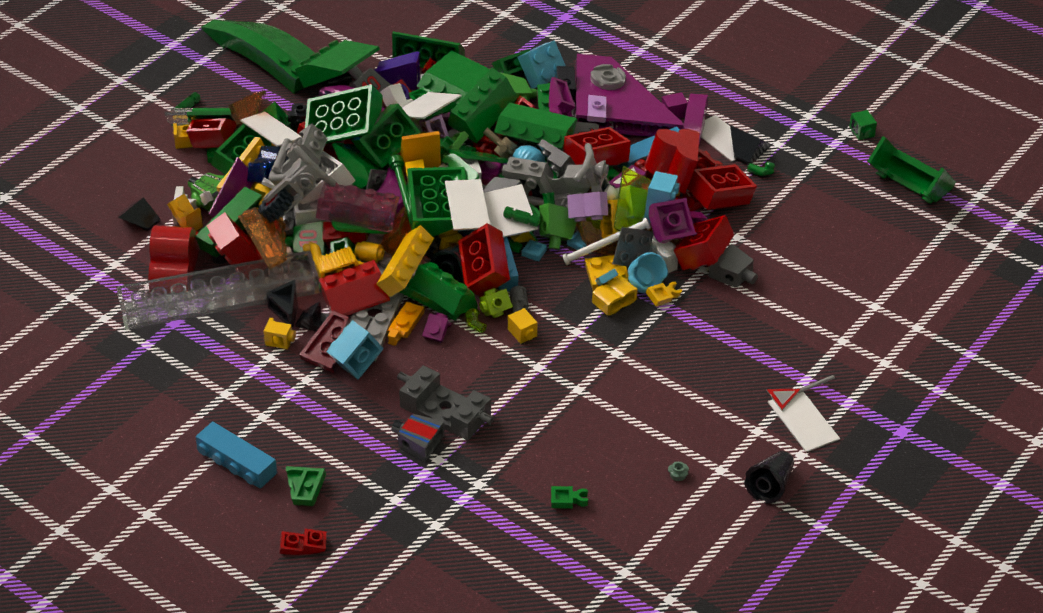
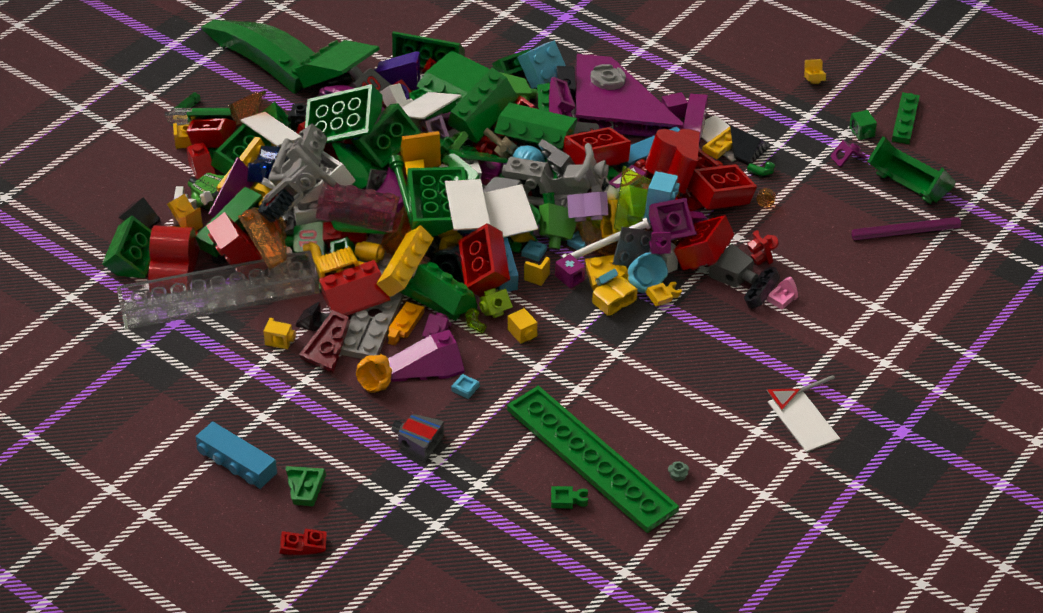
(129, 250): none -> green slope
(199, 160): none -> red slope
(284, 302): black slope -> none
(355, 349): medium azure brick -> none
(374, 373): none -> light orange hair
(426, 397): dark grey brick -> none
(428, 358): none -> magenta wedge
(465, 386): none -> medium azure tile
(518, 298): dark grey hinge -> none
(521, 216): green axle -> none
(537, 273): none -> yellow panel
(570, 271): none -> magenta brick
(593, 459): none -> green plate
(596, 108): lavender plate -> none
(663, 247): none -> magenta bracket
(719, 144): none -> yellow tile
(762, 248): none -> red hips
(762, 287): none -> black beam
(766, 197): none -> clear orange tile
(769, 477): black cone -> none
(783, 293): none -> bright pink tile
(814, 72): none -> yellow bracket
(849, 149): none -> magenta bracket
(905, 118): none -> green plate
(906, 228): none -> magenta axle

